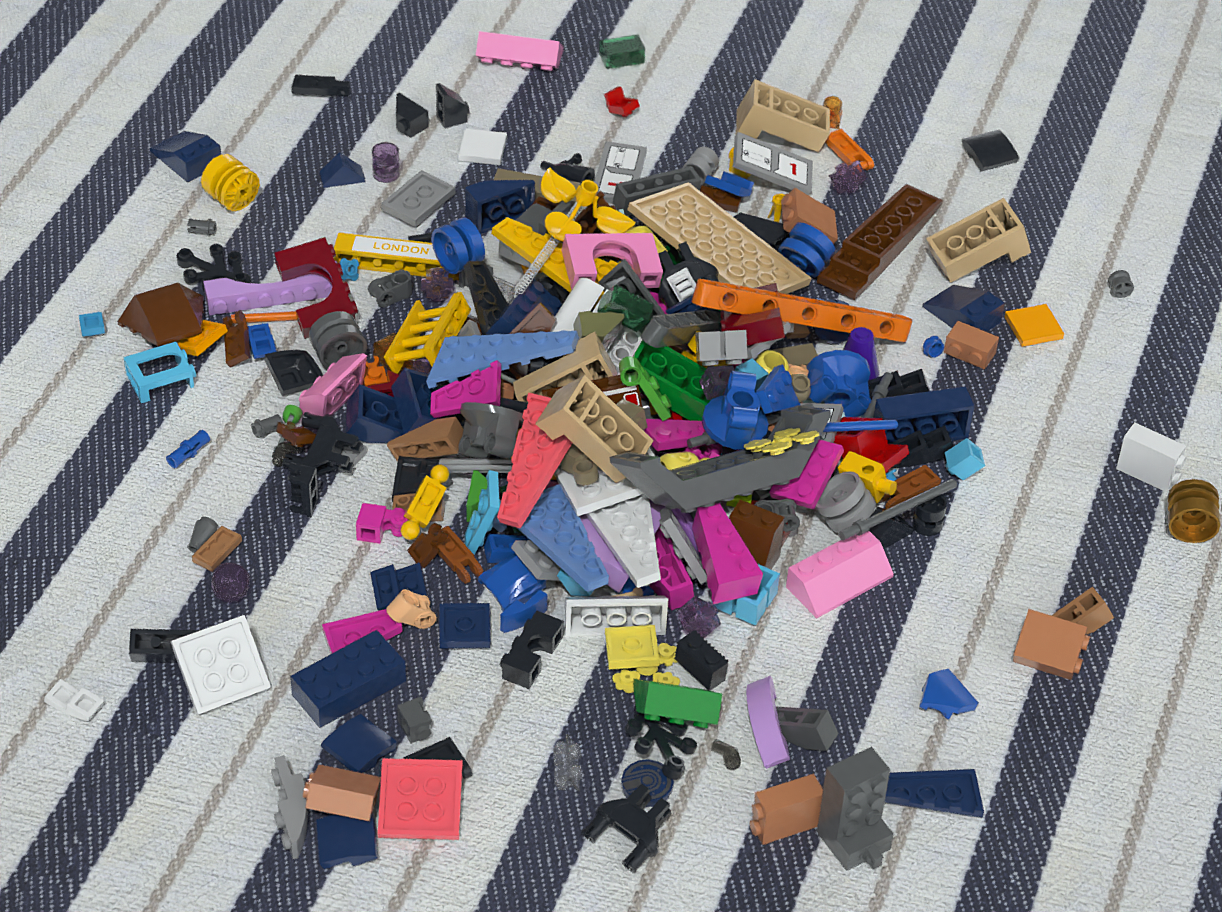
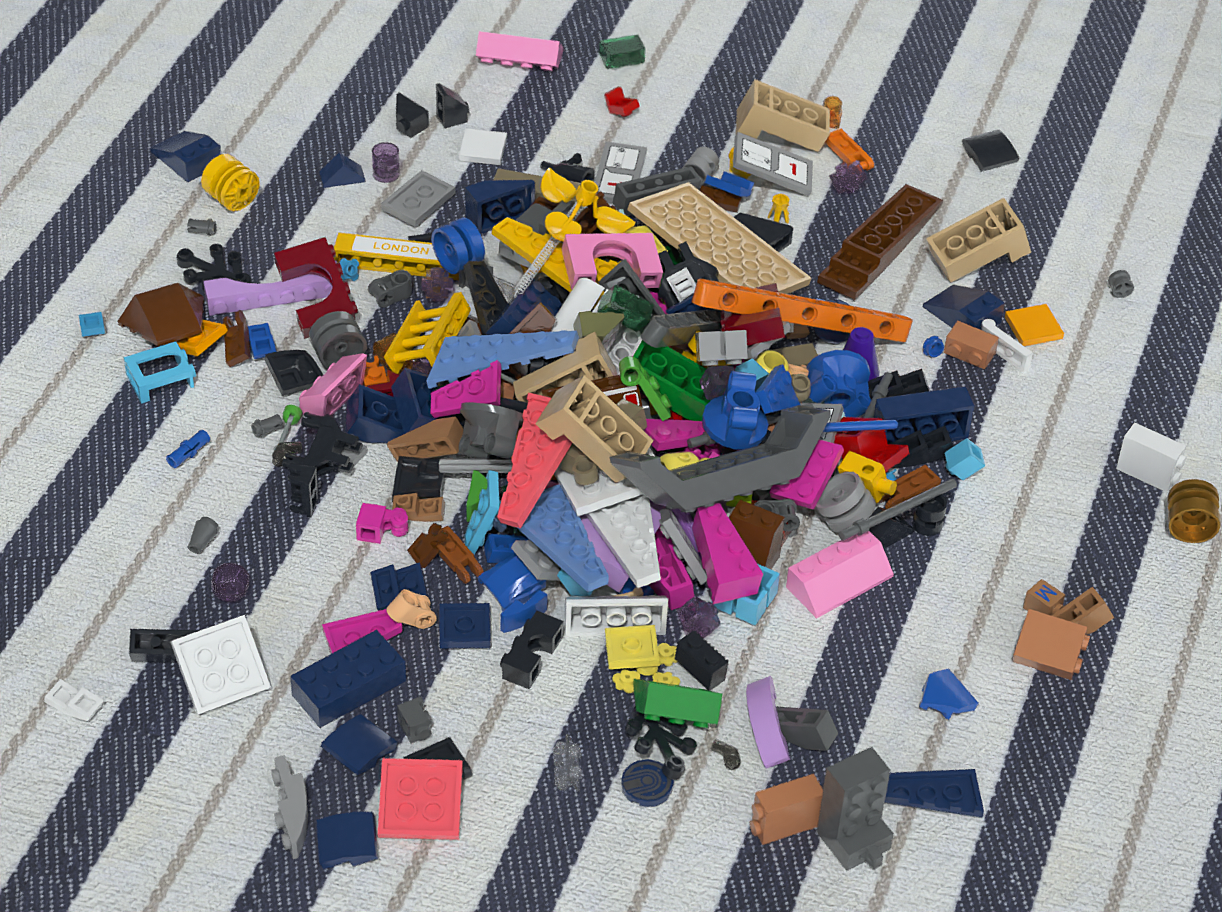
(216, 548): medium nougat plate -> none
(268, 317): orange bar -> none
(296, 435): reddish brown plate -> none
(320, 86): black hinge -> none
(342, 792): nougat brick -> none
(425, 502): yellow plate -> none
(633, 822): black connector -> none
(782, 441): light yellow plant -> none
(805, 209): nougat brick -> none
(807, 248): blue wheel -> none
(1008, 347): none -> white plate
(1044, 598): none -> medium nougat brick

